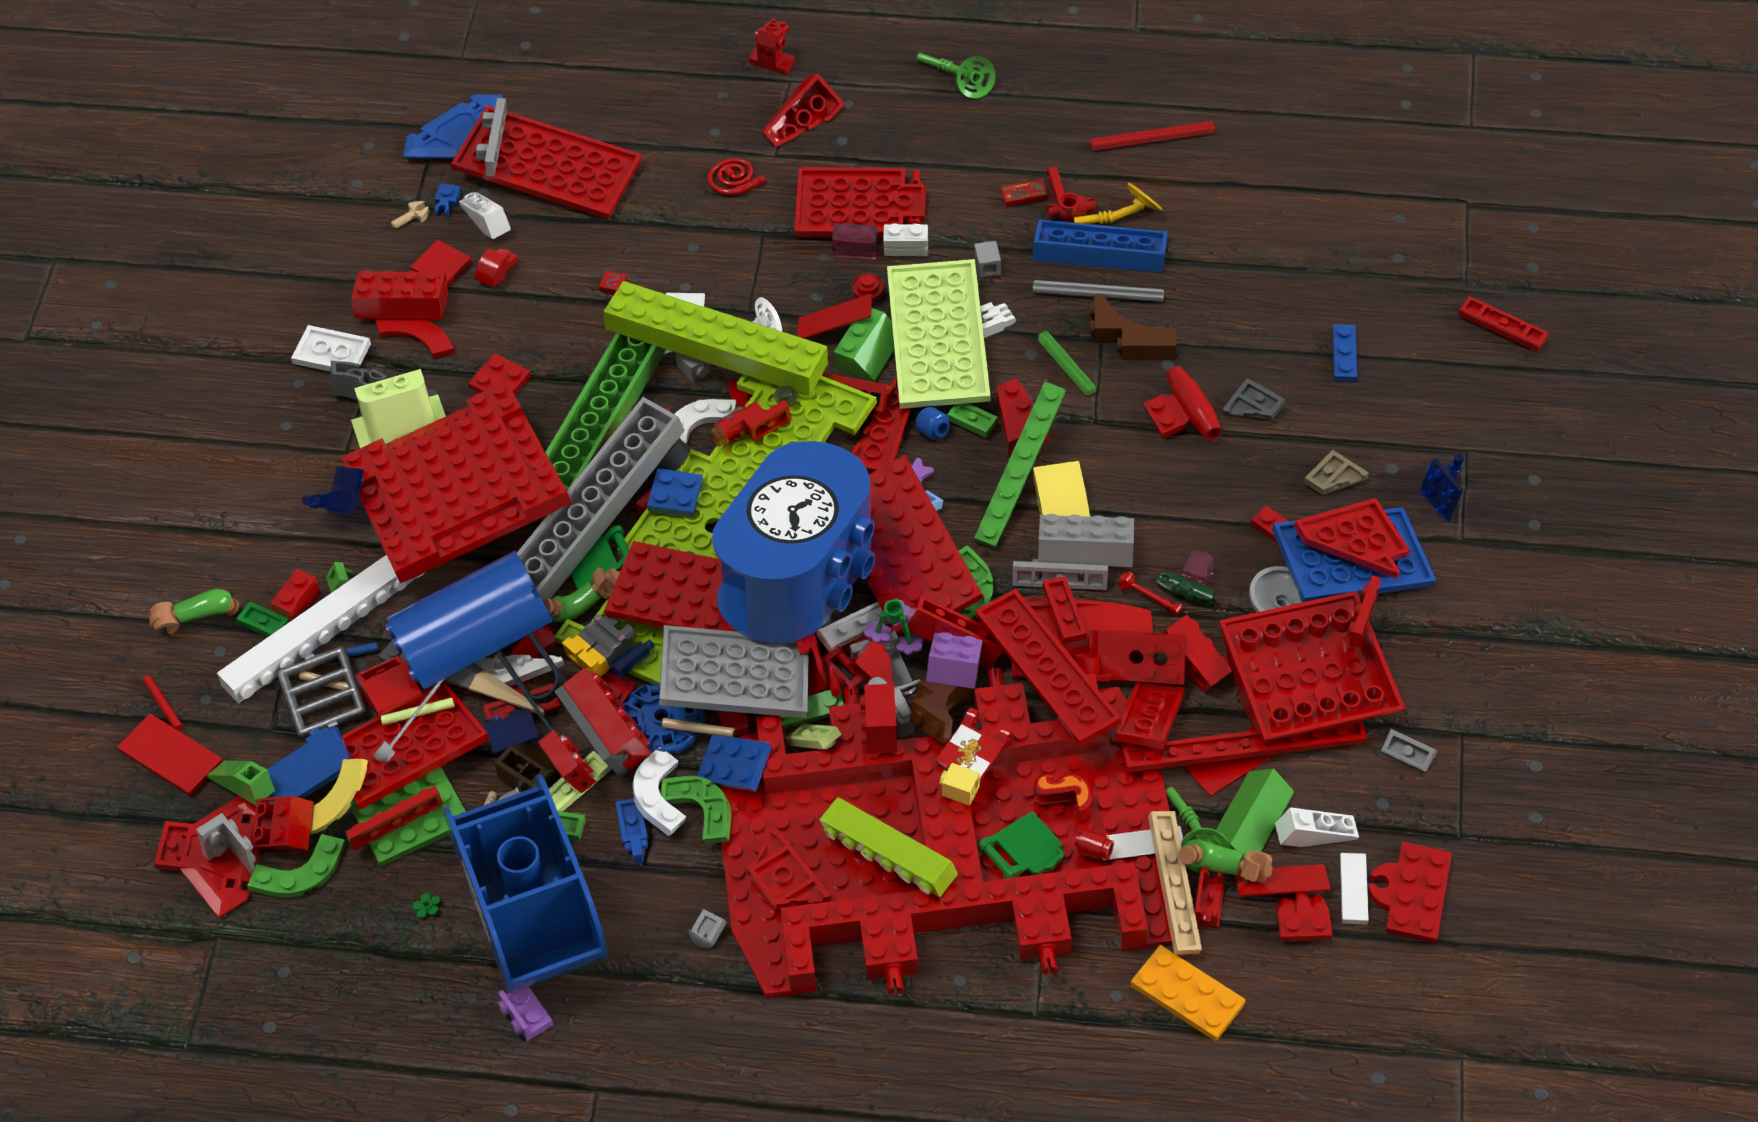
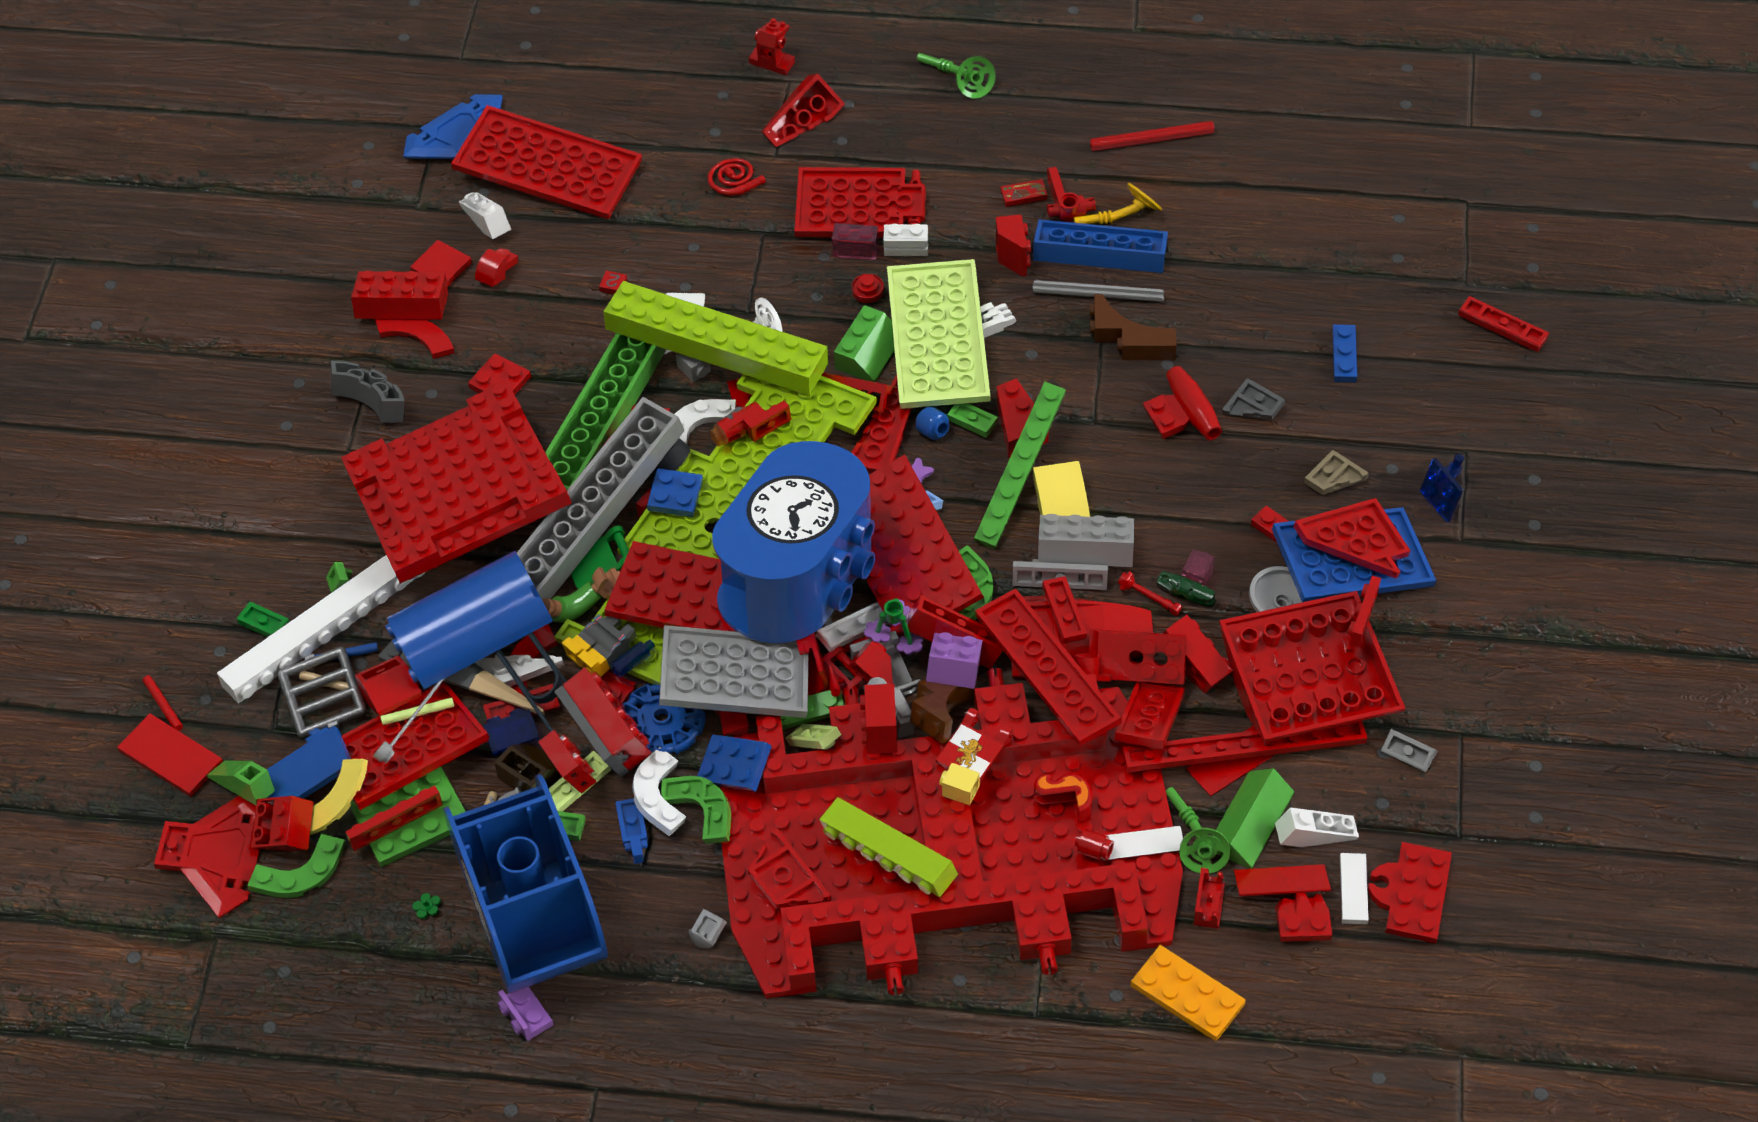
(200, 606): piece -> none
(223, 834): light grey bracket -> none
(296, 595): red brick -> none
(323, 345): white plate -> none
(343, 495): clear blue plate -> none
(394, 408): yellowish green windscreen -> none
(417, 211): tan bar -> none
(446, 197): blue plate -> none
(490, 151): light grey hinge -> none
(698, 727): tan bar -> none
(786, 393): clear smoke plate -> none
(835, 317): red piece -> none
(987, 259): light grey brick -> none
(1012, 244): none -> red slope
(1027, 844): green piece -> none
(1066, 363): bright green axle -> none
(1174, 883): tan plate -> none
(1203, 854): piece -> none

